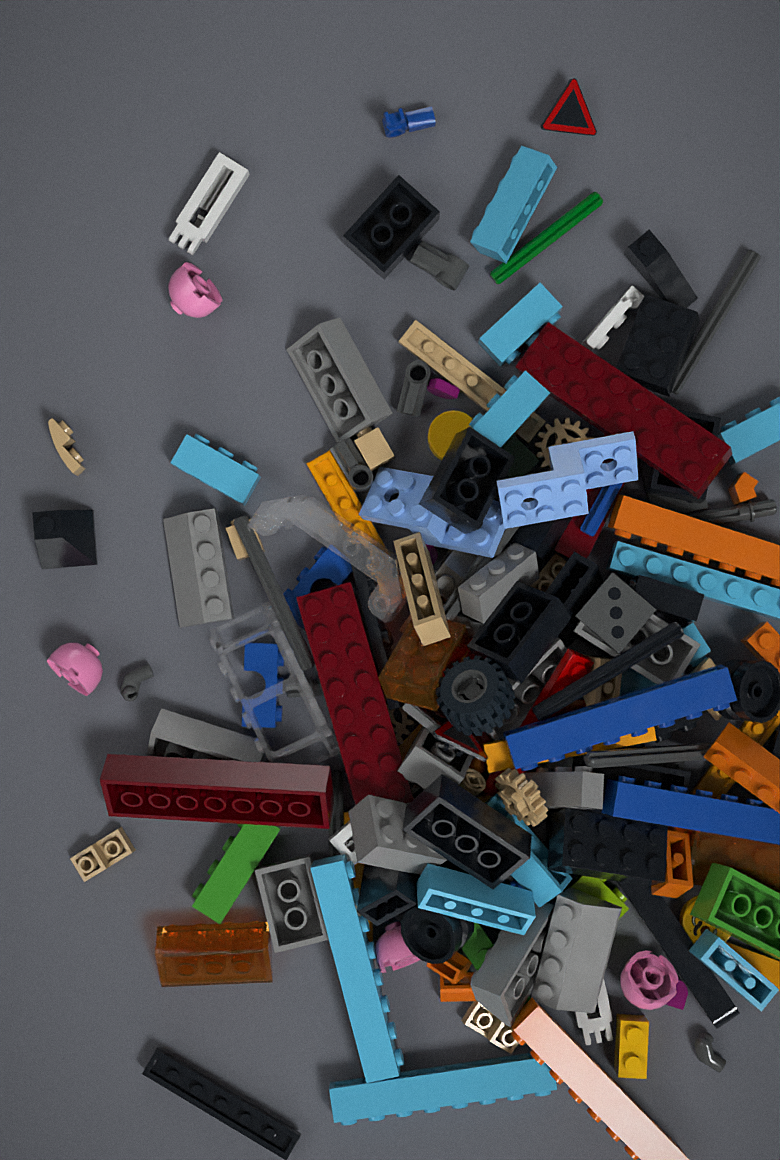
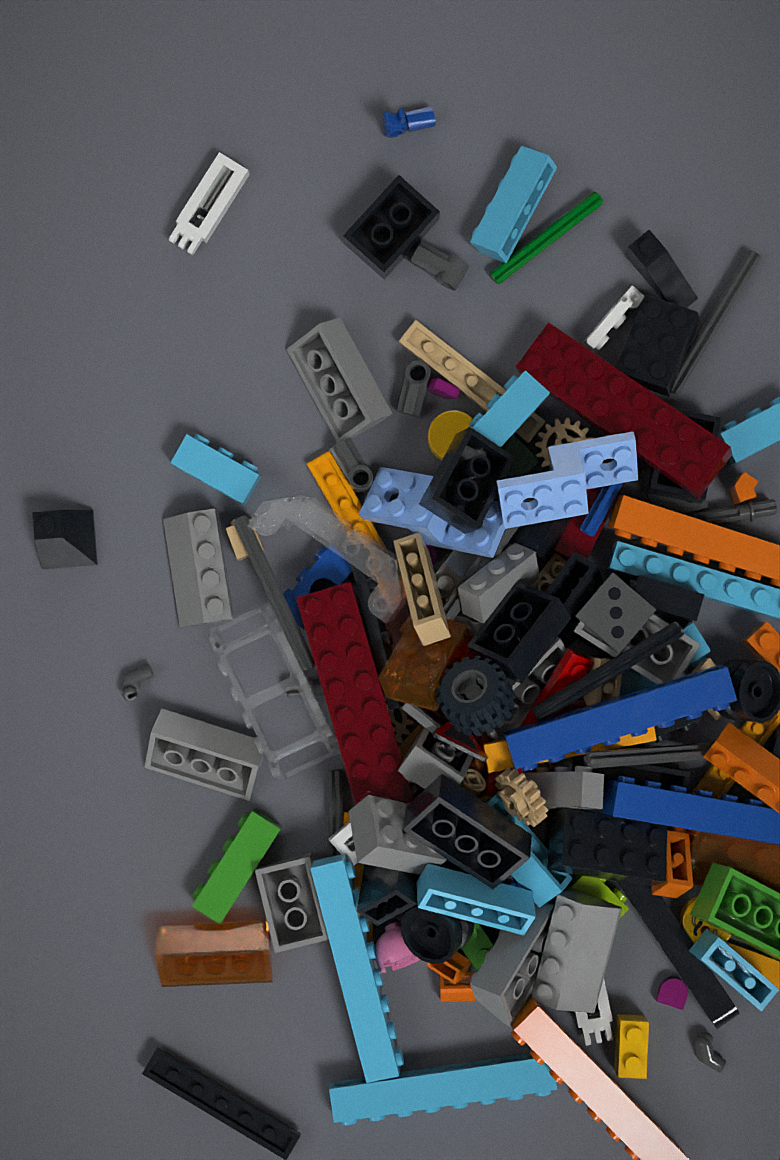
(62, 440): tan slope -> none
(78, 666): bright pink cylinder -> none
(102, 854): tan slope -> none
(192, 293): bright pink cylinder -> none
(218, 791): dark red brick -> none
(265, 660): blue arch -> none
(373, 448): tan brick -> none
(490, 1026): tan slope -> none
(520, 325): medium azure brick -> none
(570, 113): piece -> none
(648, 980): bright pink cylinder -> none

